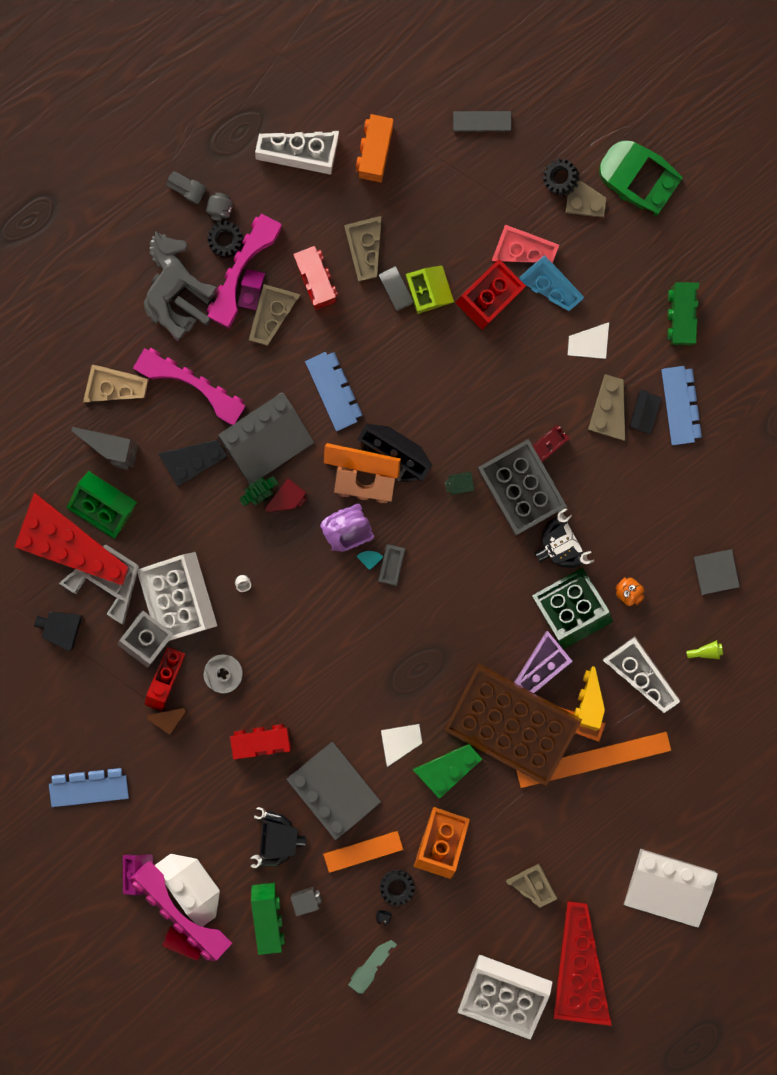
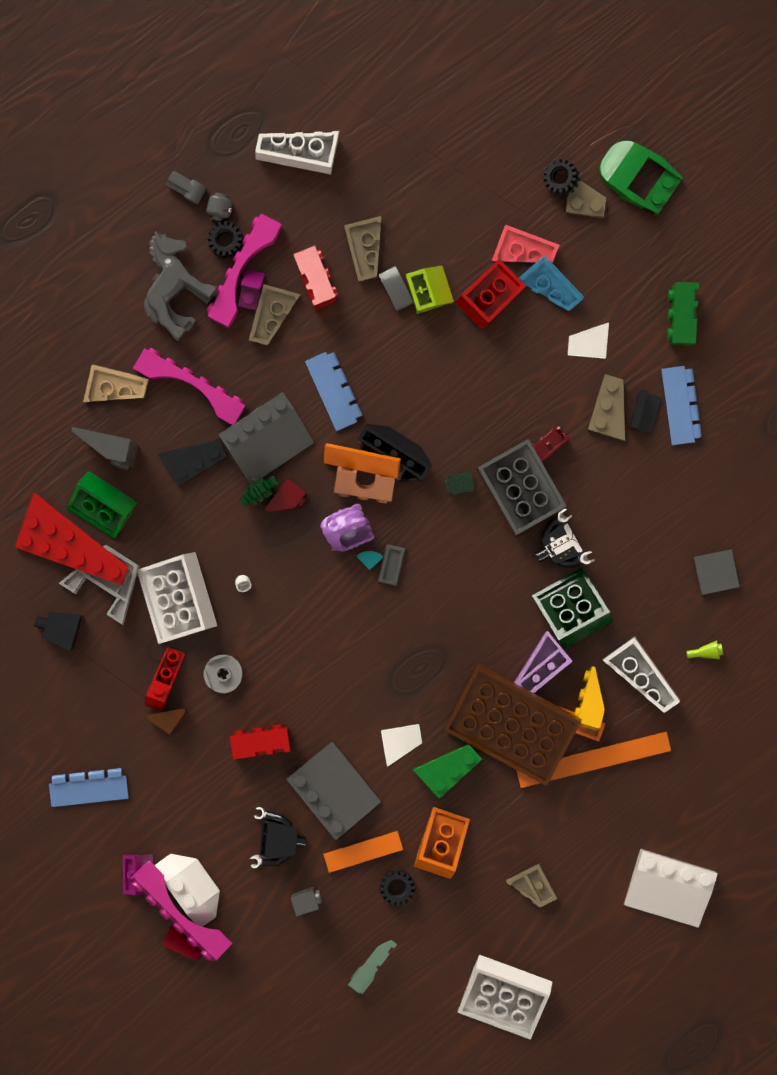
(145, 639): light grey slope -> none
(192, 311): dark grey tile -> none
(266, 919): green wedge -> none
(374, 148): orange brick -> none
(383, 916): black hinge -> none
(481, 121): dark grey tile -> none
(580, 982): red wing -> none
(630, 591): orange head -> none

